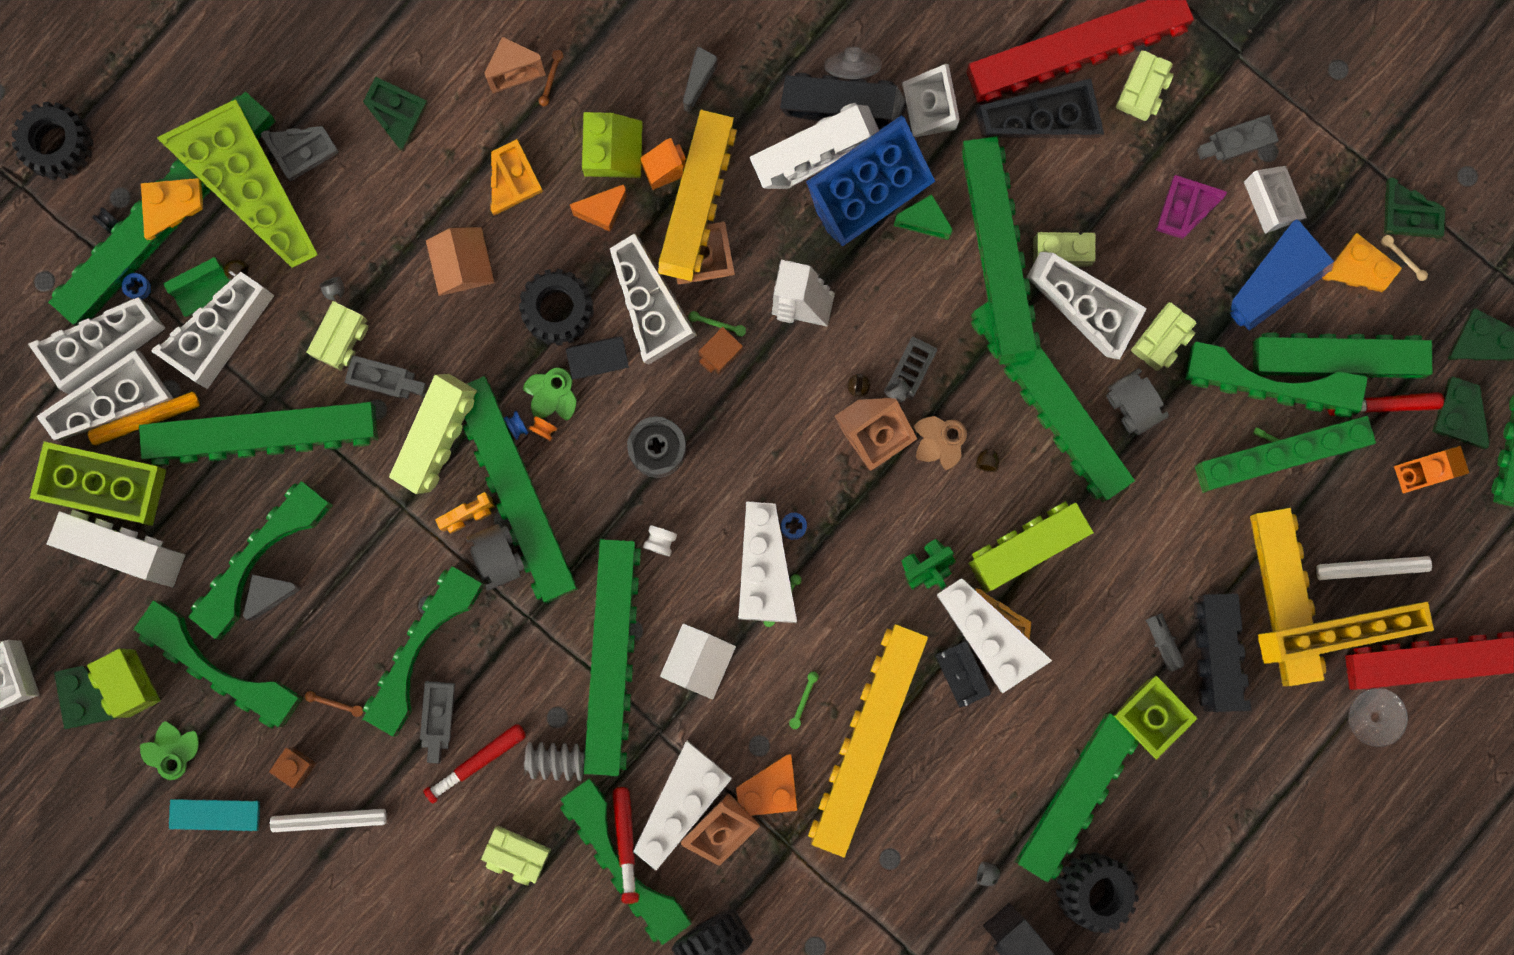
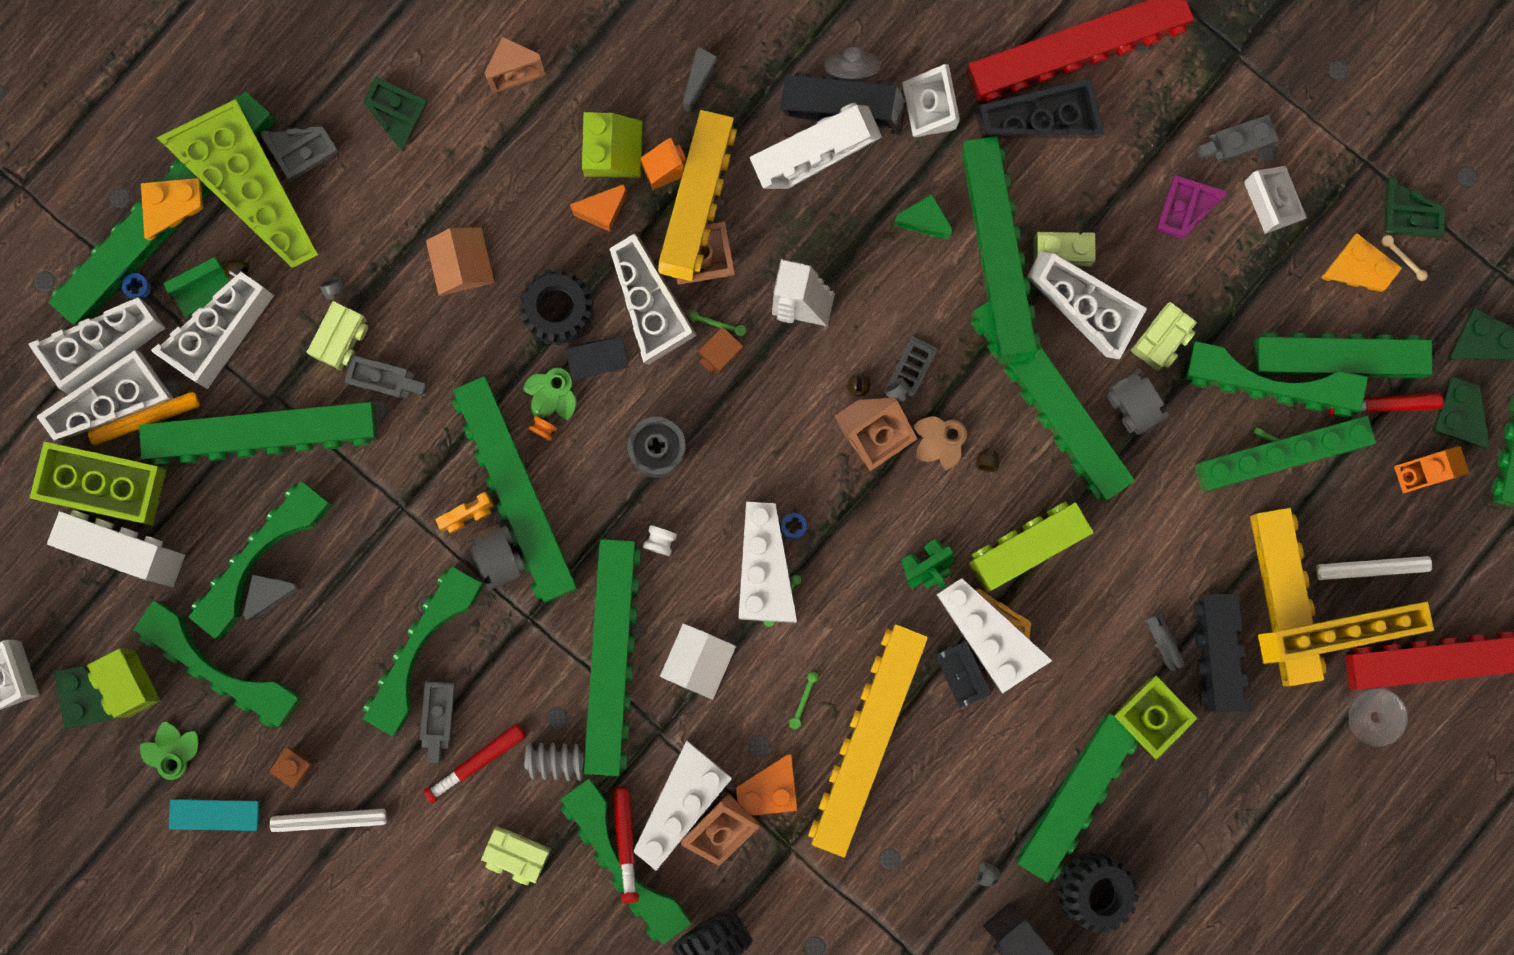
(36, 125): black tyre -> none
(105, 219): black bush -> none
(357, 711): dark orange hinge -> none
(433, 433): yellowish green brick -> none
(511, 177): light orange wing -> none
(516, 425): blue bush -> none
(557, 57): dark orange hinge -> none
(870, 182): blue slope -> none
(1144, 86): yellowish green brick -> none
(1284, 273): blue slope -> none

